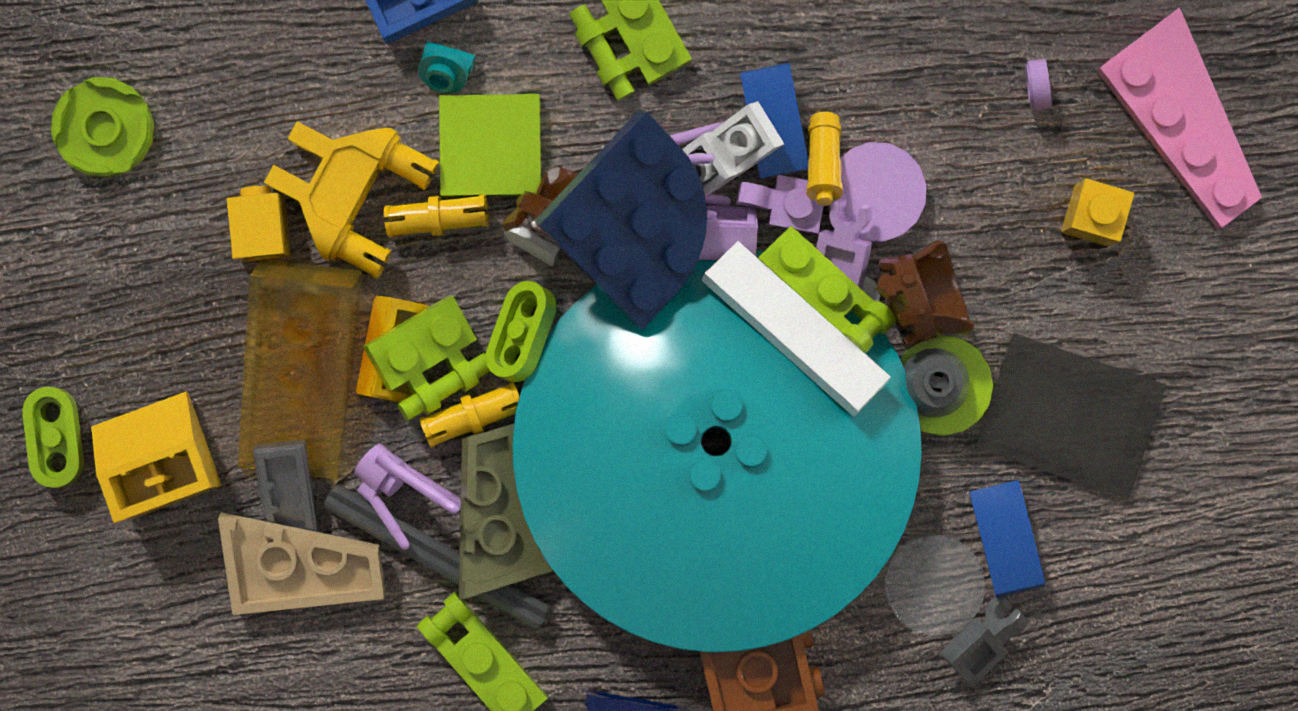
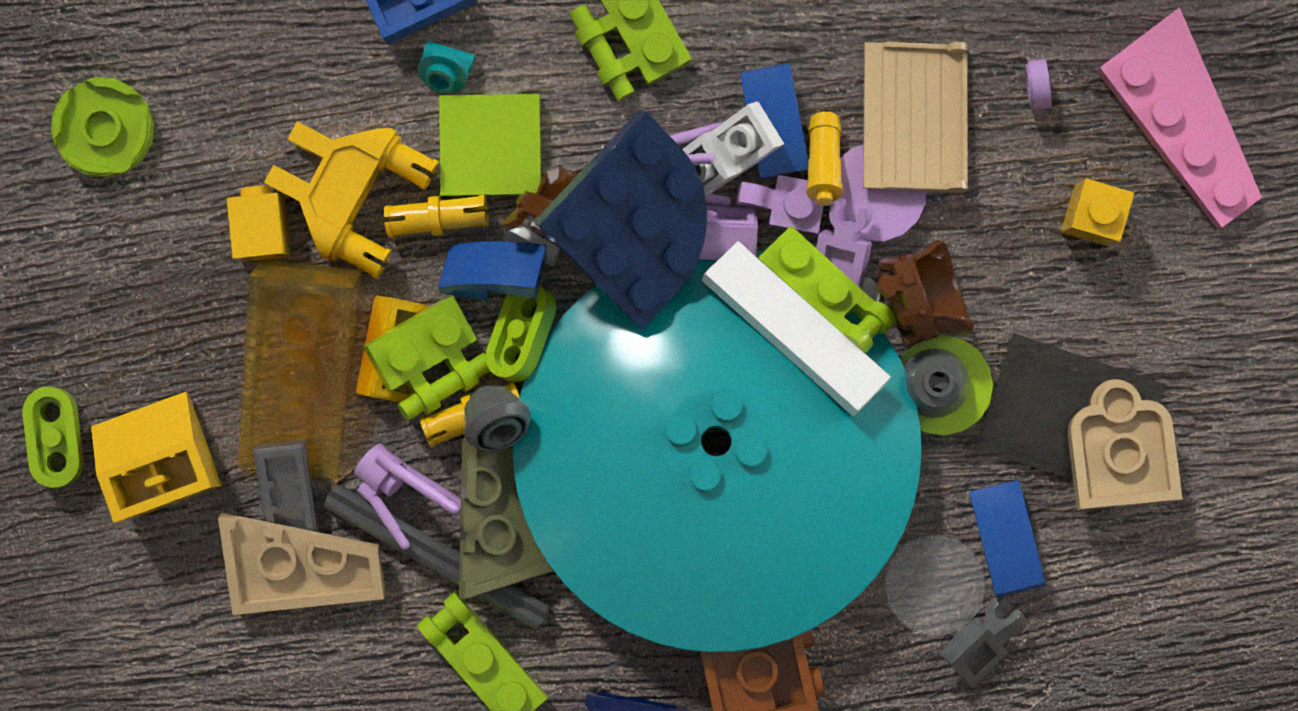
(493, 266): none -> blue slope
(495, 419): none -> dark grey cone
(915, 117): none -> tan piece
(1123, 450): none -> tan plate

